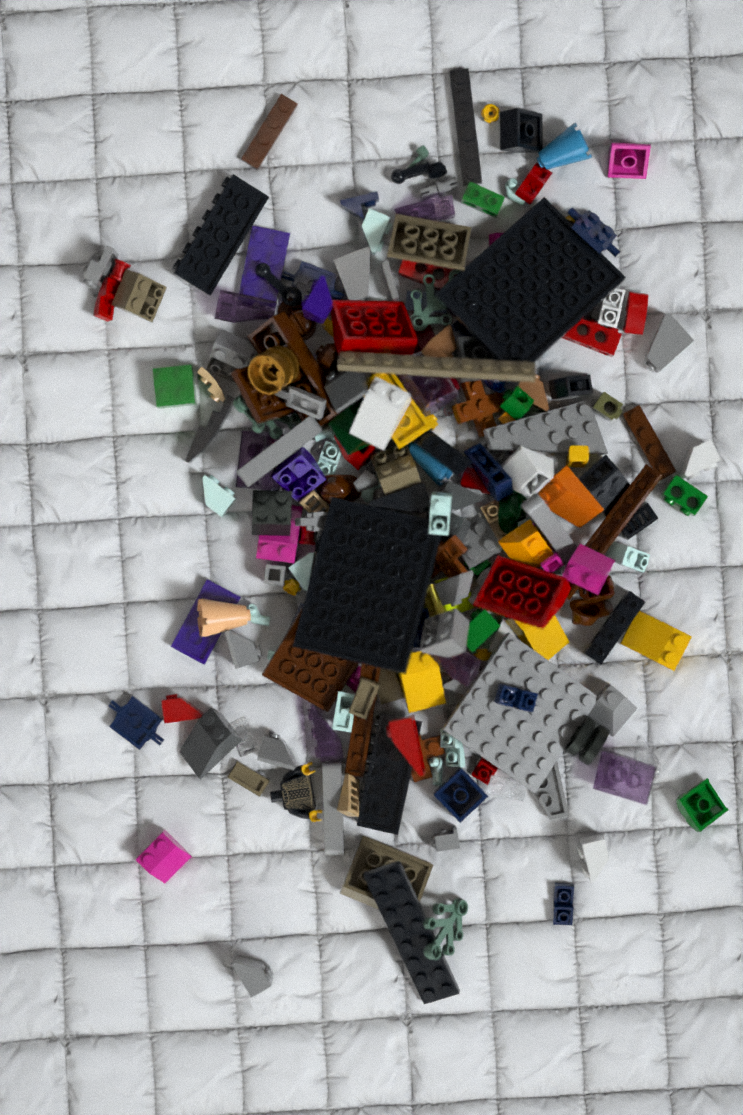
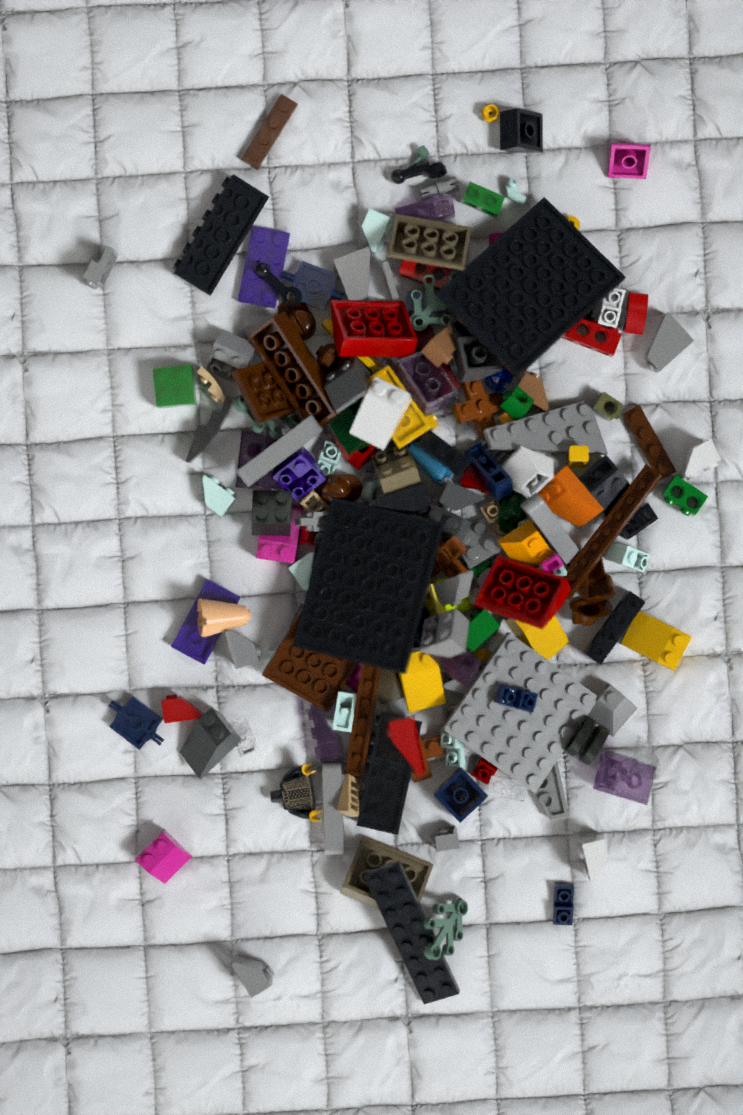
(103, 307): red slope -> none
(118, 270): red bush -> none
(139, 295): dark tan slope -> none
(241, 308): clear purple slope -> none
(248, 778): dark tan tile -> none
(256, 617): light aqua arm -> none
(273, 369): pearl gold wheel -> none
(275, 574): light grey brick -> none
(276, 752): light grey slope -> none
(291, 586): yellow plate -> none
(303, 401): light grey hinge -> none
(319, 303): dark purple slope -> none
(326, 433): light aqua arm -> none
(354, 204): dark blue slope -> none
(364, 697): dark tan tile -> none
(365, 481): light grey slope -> none
(437, 366): dark tan plate -> none
(437, 764): light aqua arm -> none
(440, 513): light aqua slope -> none
(465, 126): black plate -> none
(533, 183): red slope -> none
(564, 149): dark azure cone -> none
(570, 386): black slope -> none
(588, 569): dark pink slope -> none
(594, 231): dark blue plate -> none
(701, 805): green slope -> none

